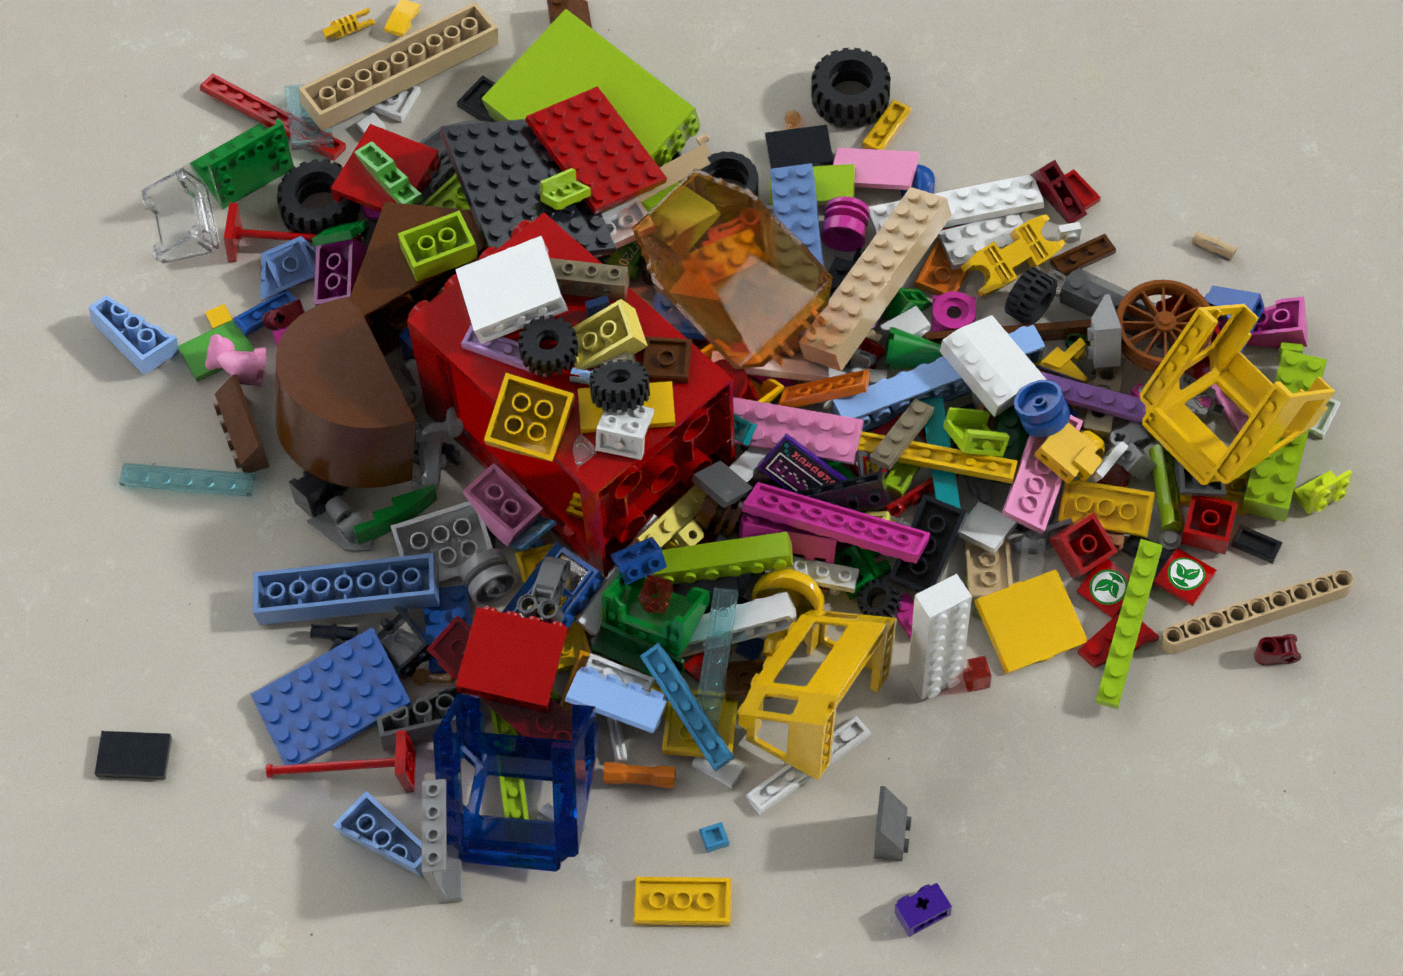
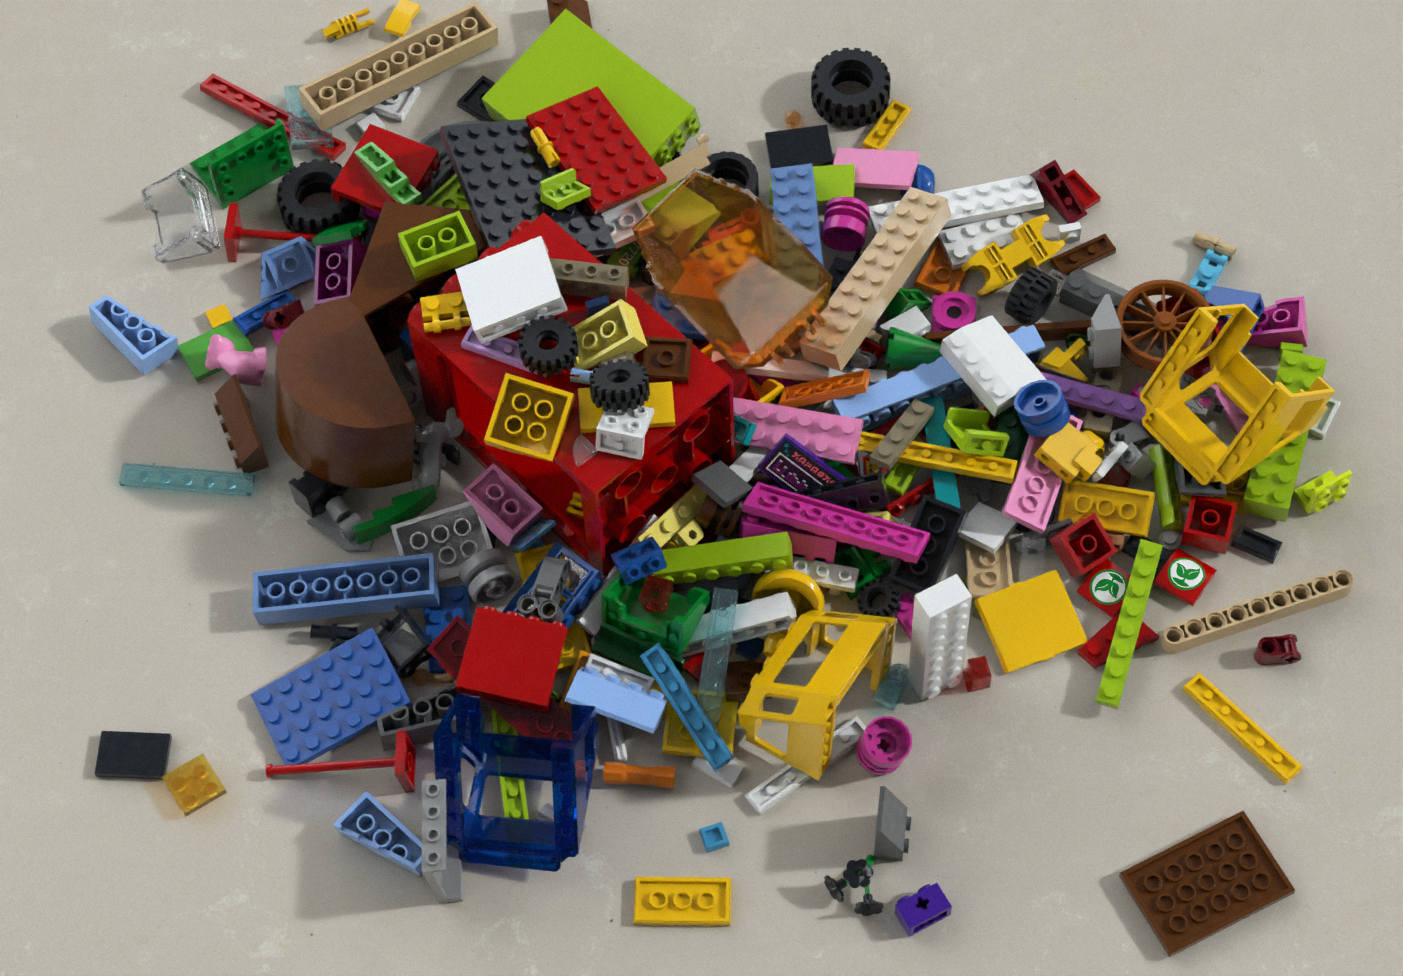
(194, 785): none -> clear yellow plate
(443, 307): none -> yellow plate
(545, 147): none -> yellow axle
(857, 874): none -> black plant
(889, 735): none -> dark pink wheel
(891, 689): none -> clear light blue piece
(1206, 883): none -> reddish brown plate
(1207, 274): none -> medium azure plate
(1242, 728): none -> yellow tile

